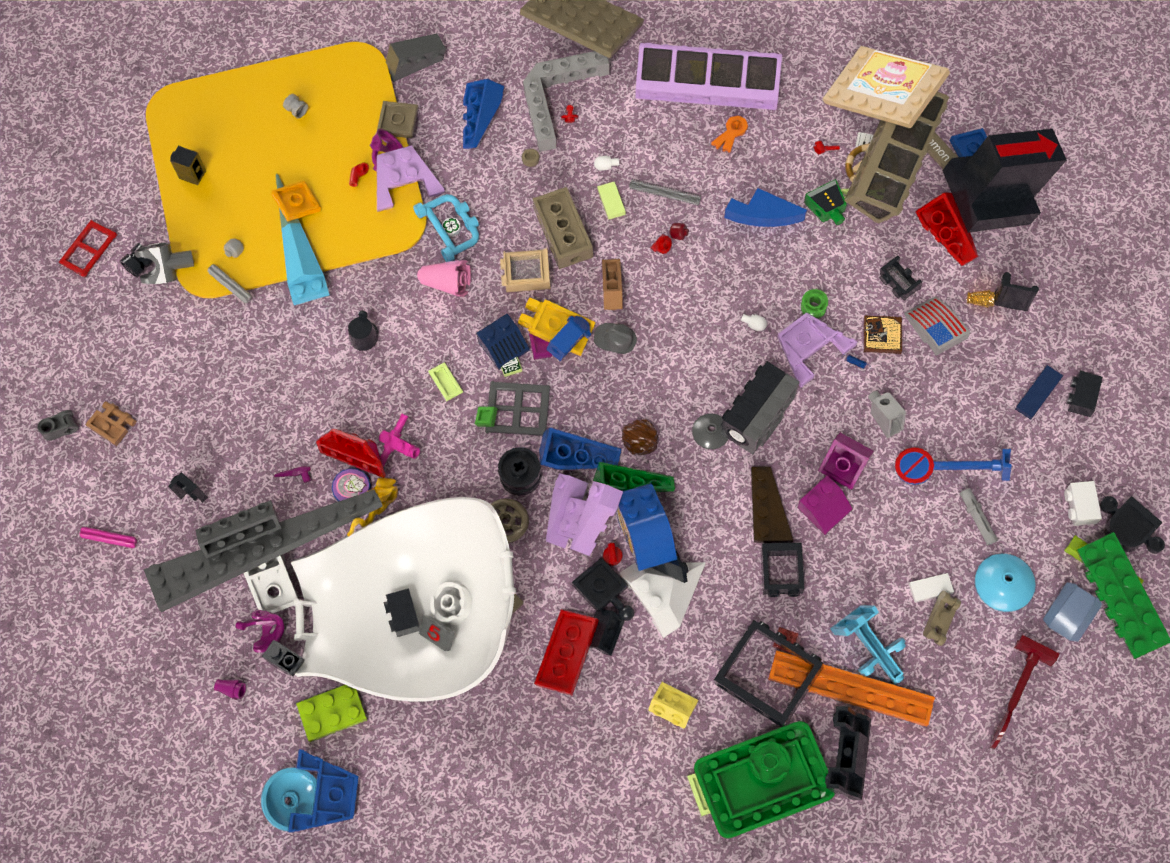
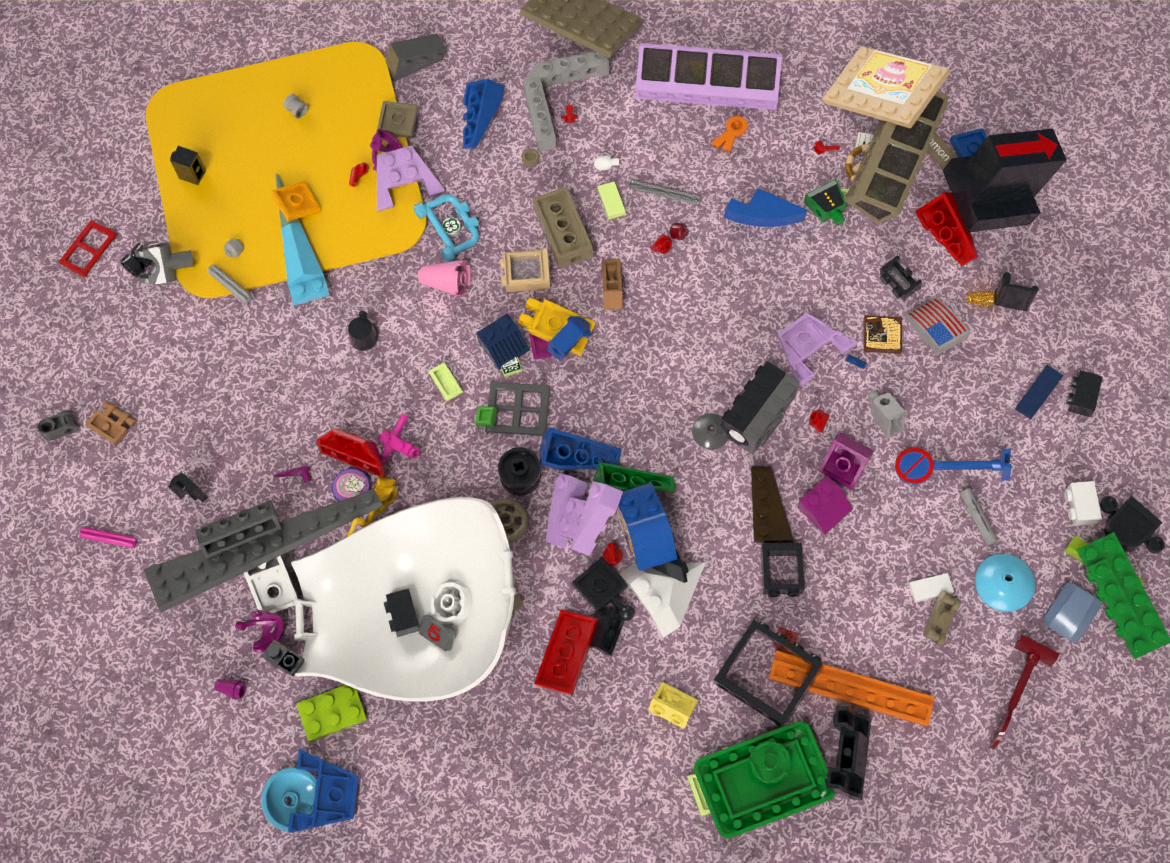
(615, 338): dark grey piece -> none
(640, 437): reddish brown hair -> none
(755, 322): white cylinder -> none
(814, 296): bright green wheel -> none
(818, 420): none -> red plate
(857, 623): medium azure piece -> none

